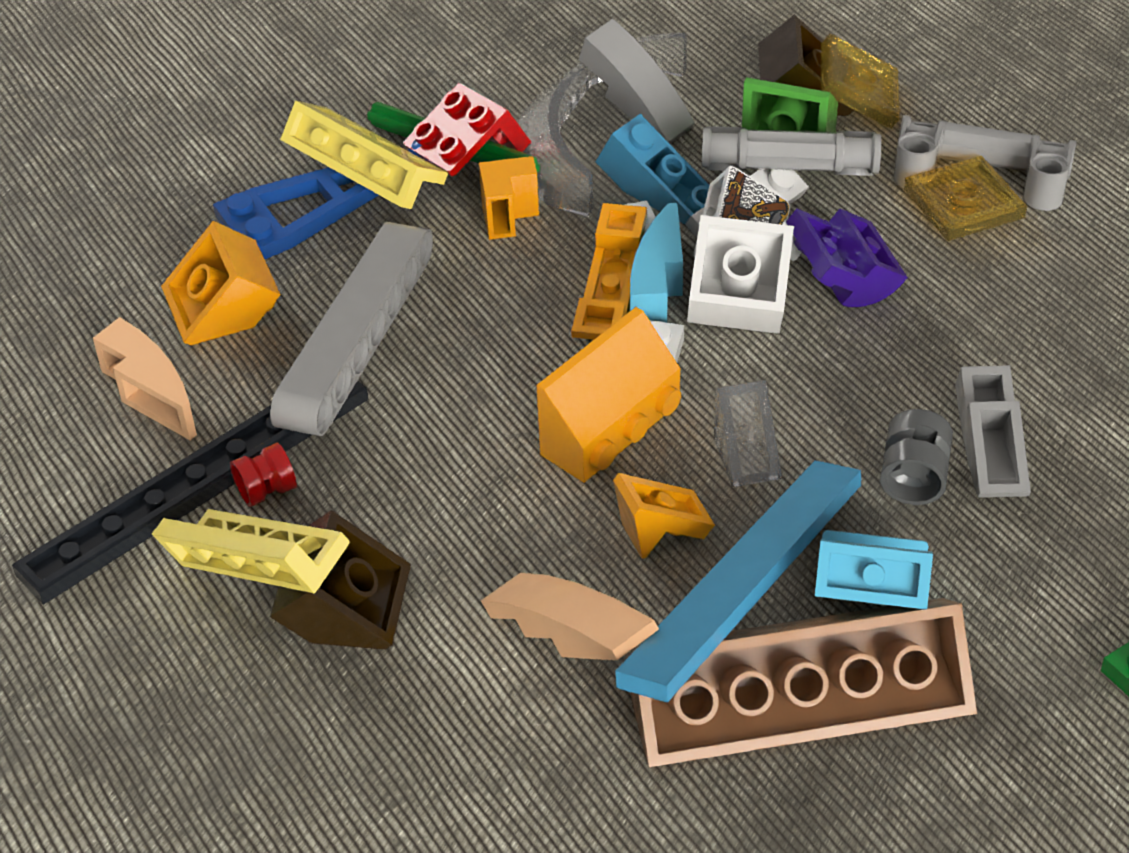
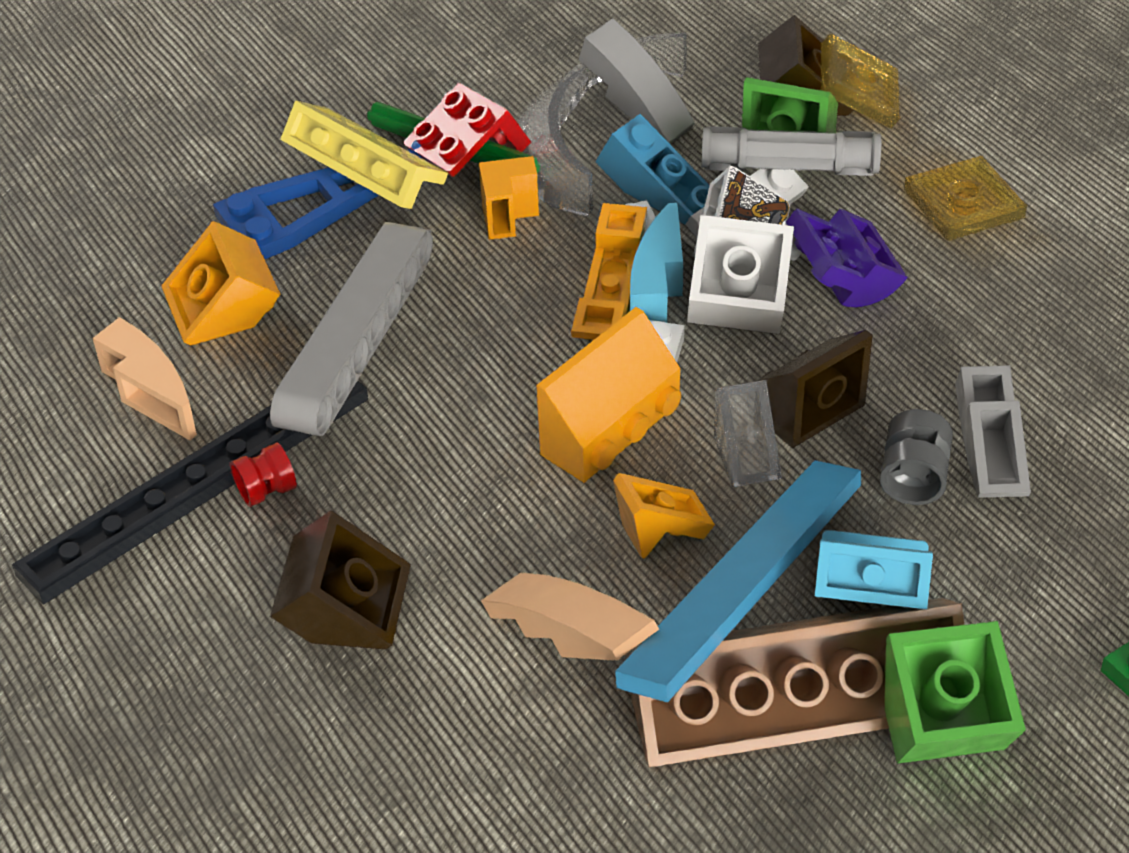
(254, 548): light yellow fence -> none
(819, 387): none -> dark brown slope
(950, 692): none -> bright green slope
(1046, 162): light grey piece -> none

